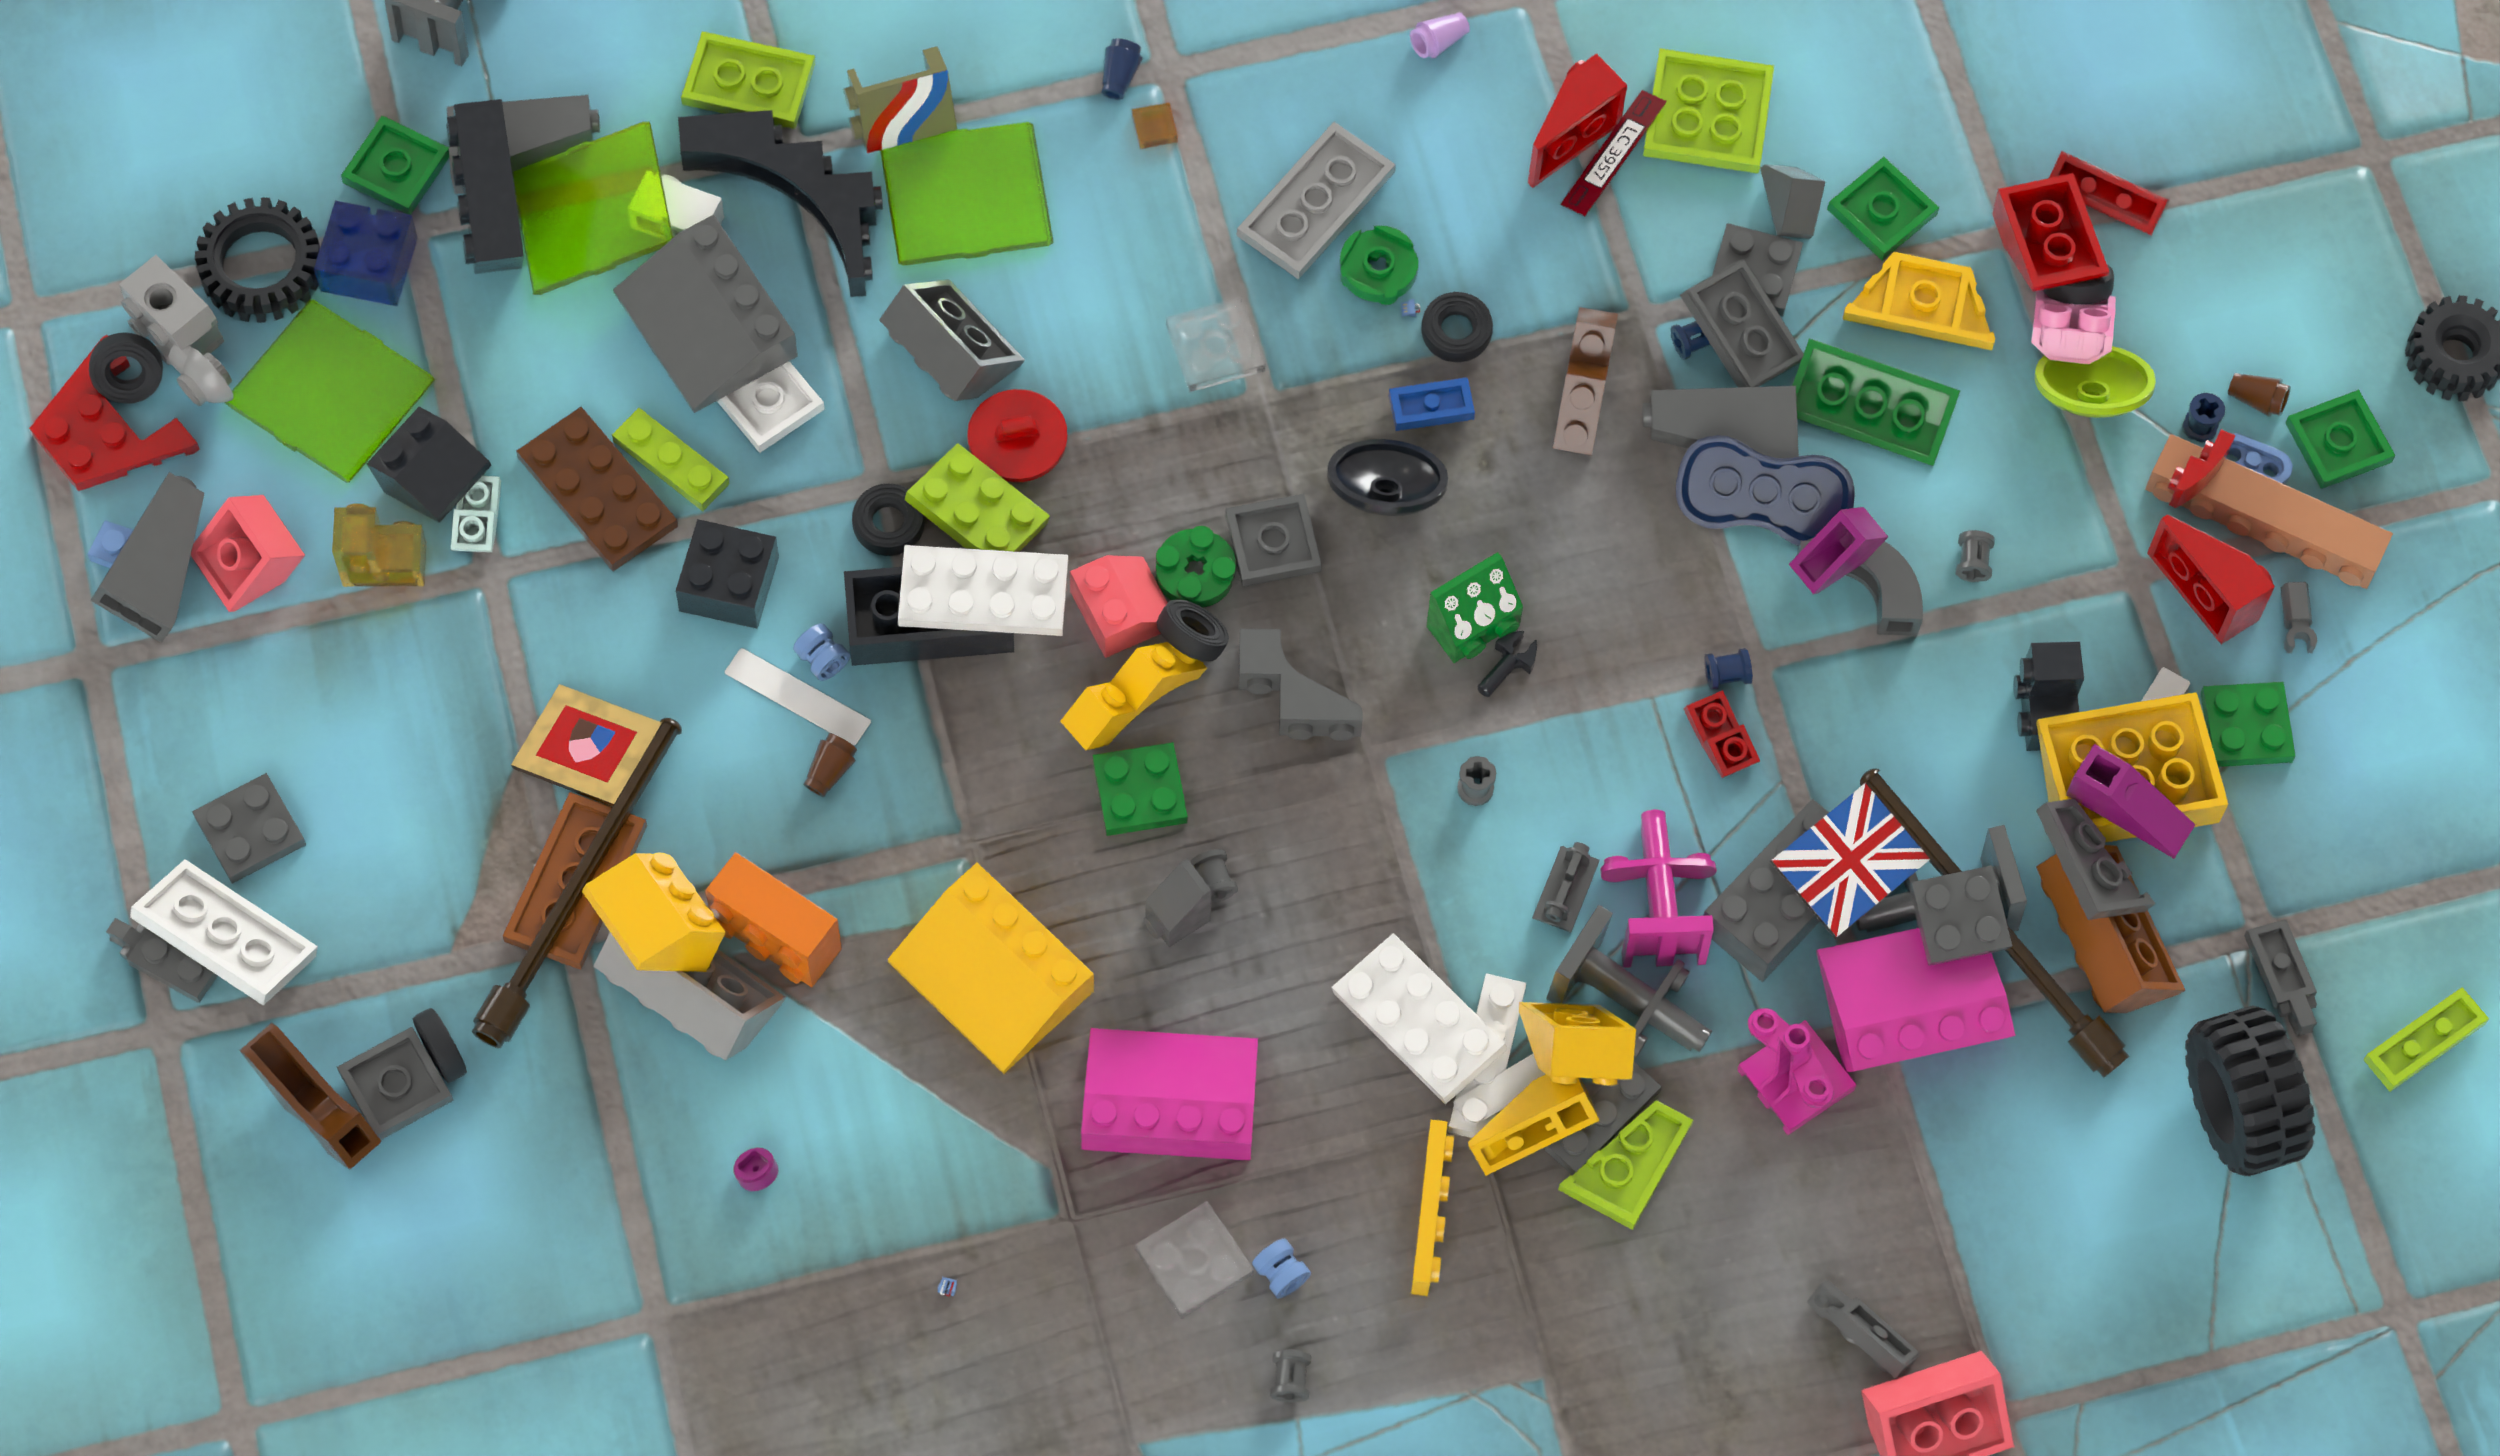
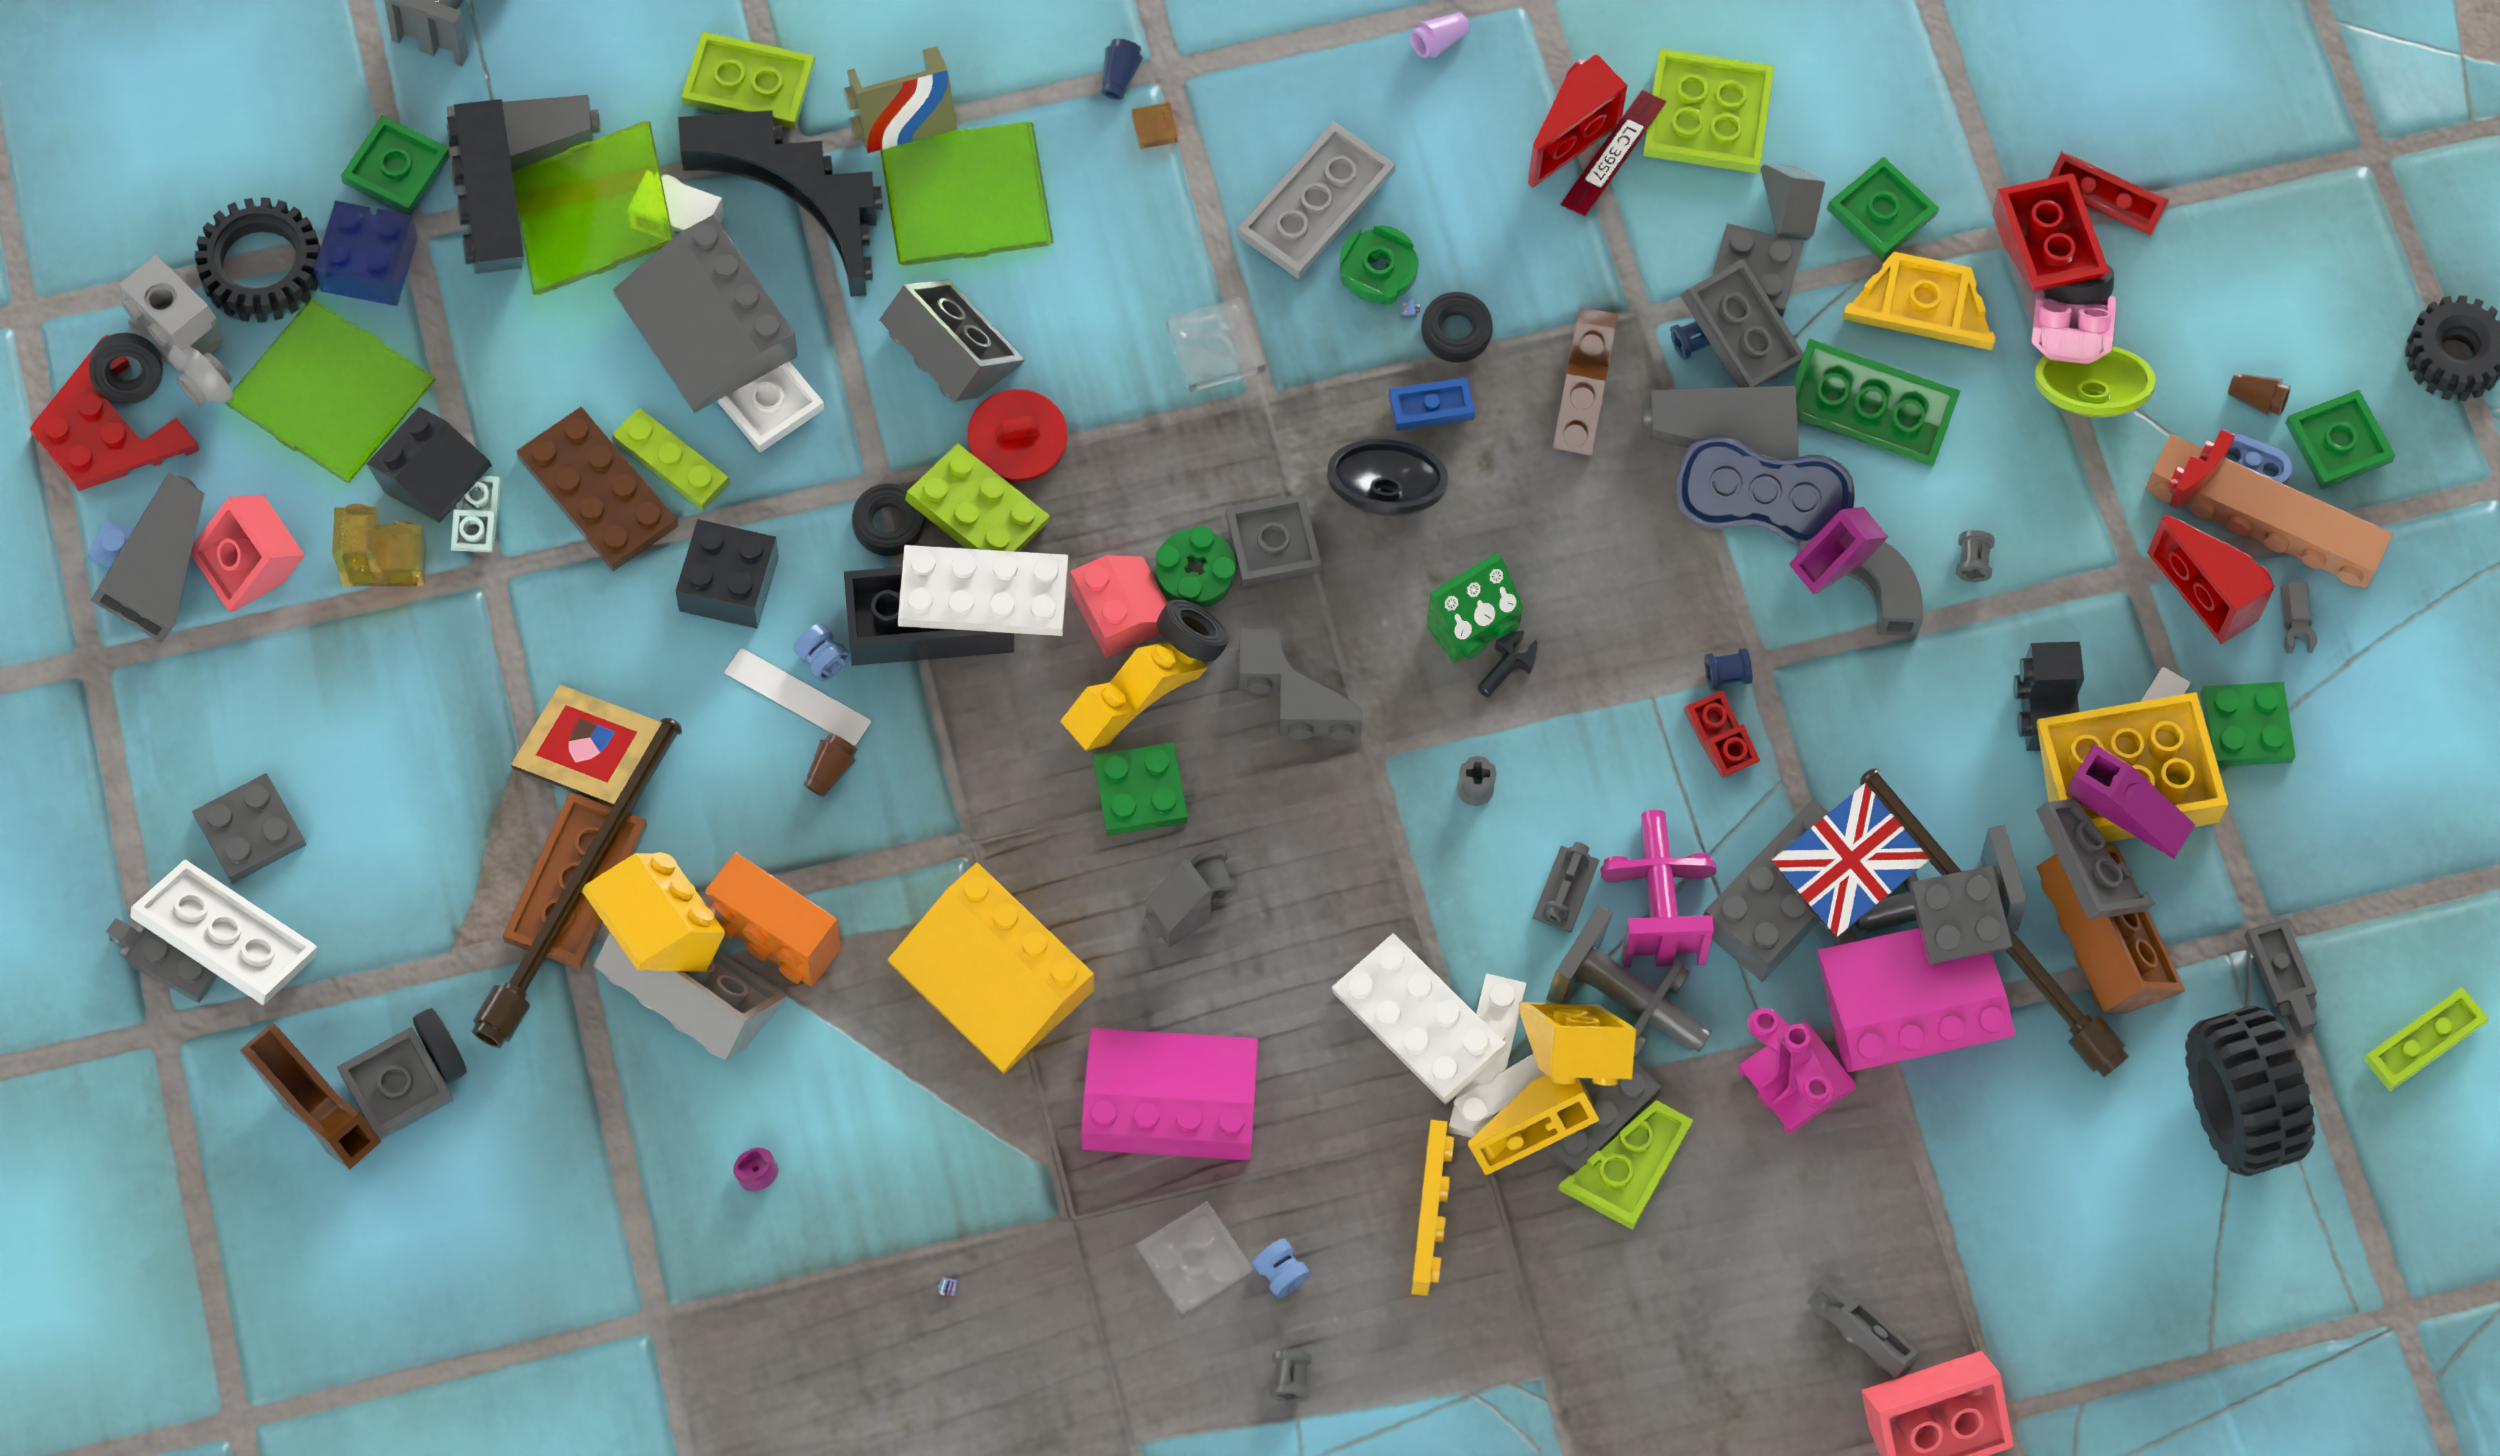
(2203, 417): dark blue bush -> none

